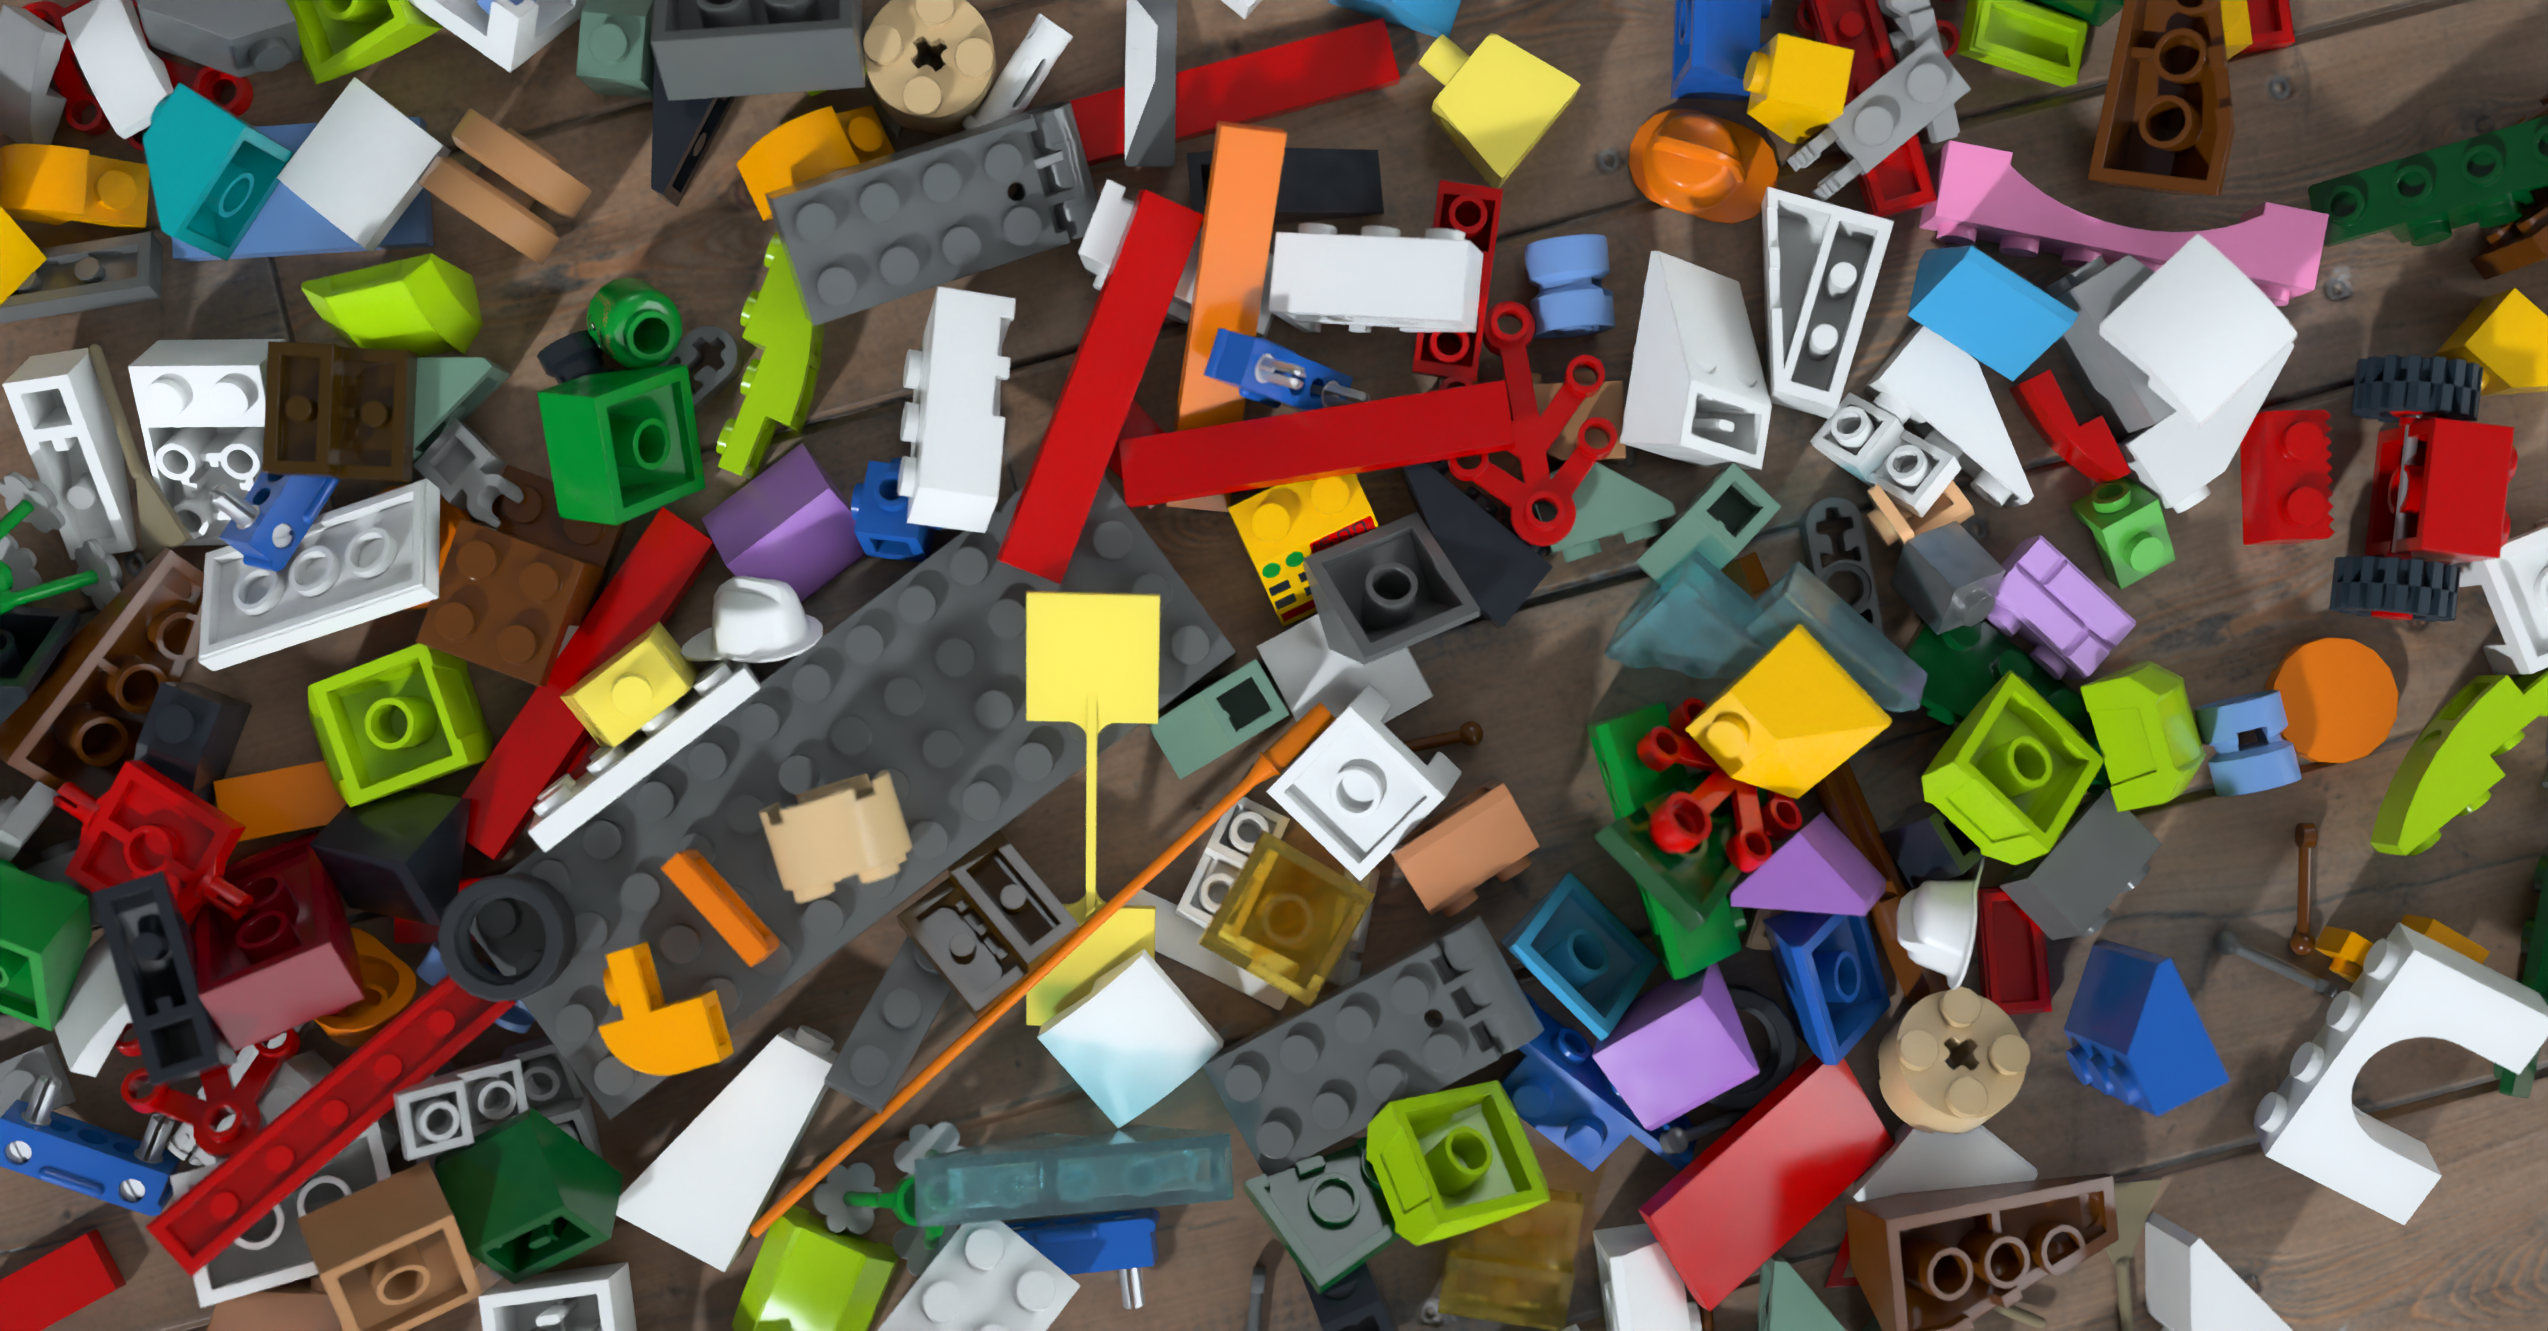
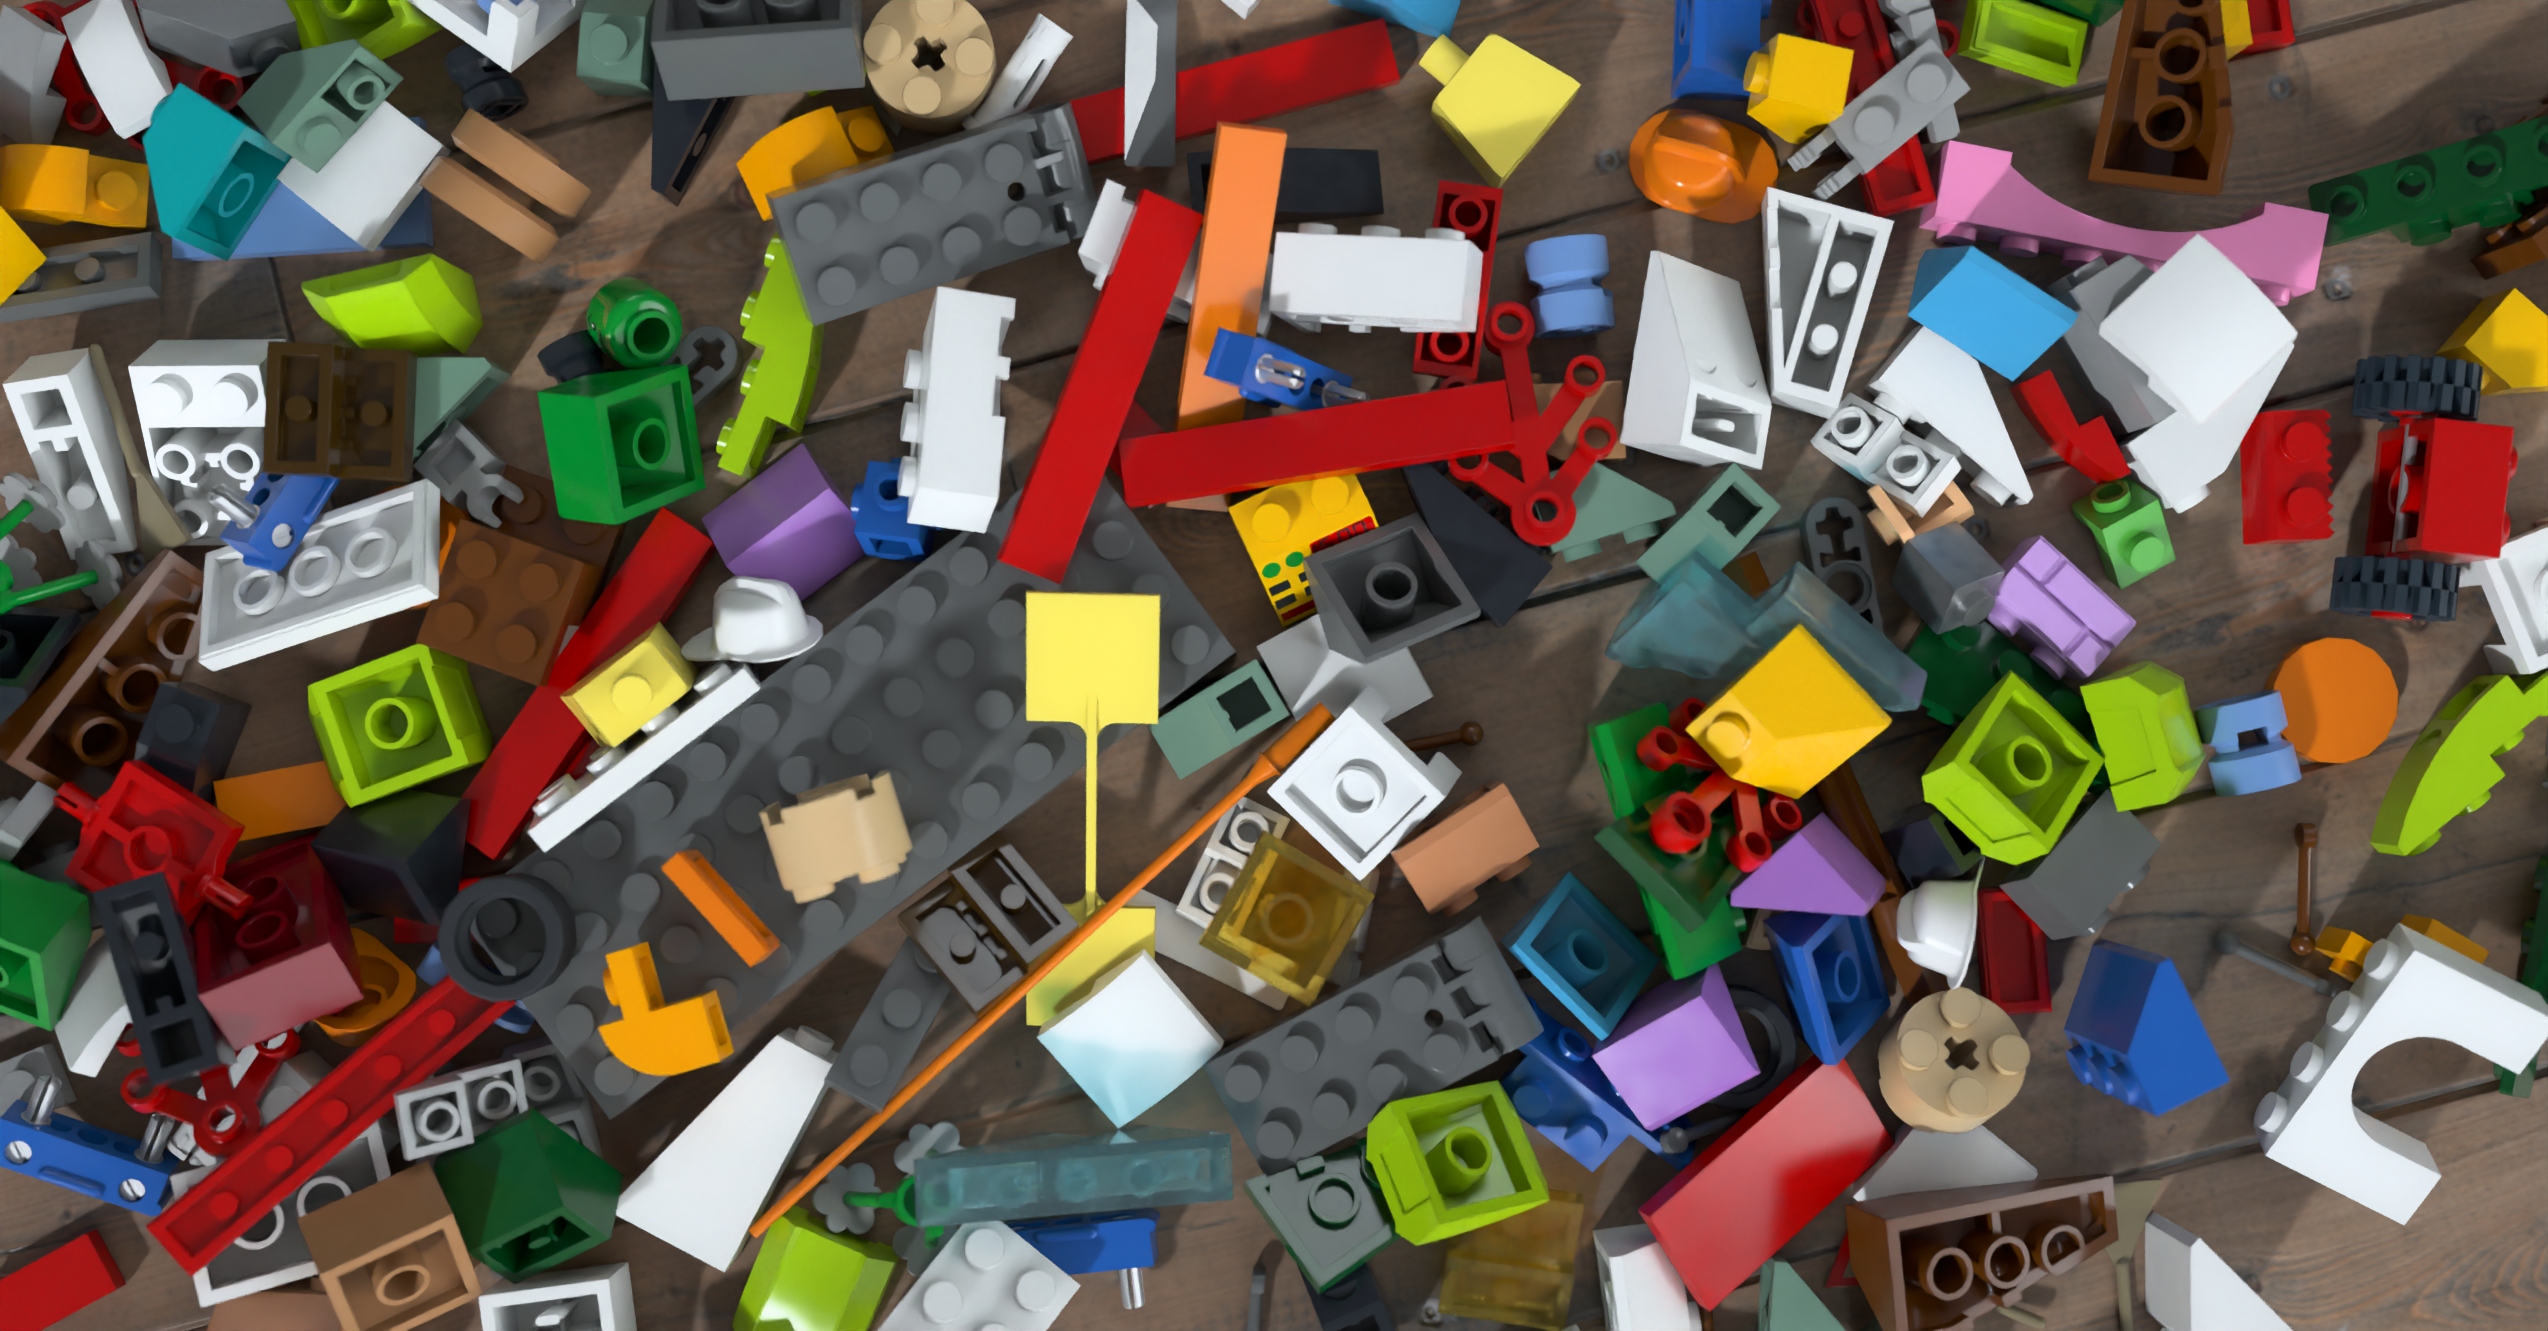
(318, 98): none -> sand green slope
(485, 84): none -> black wheel

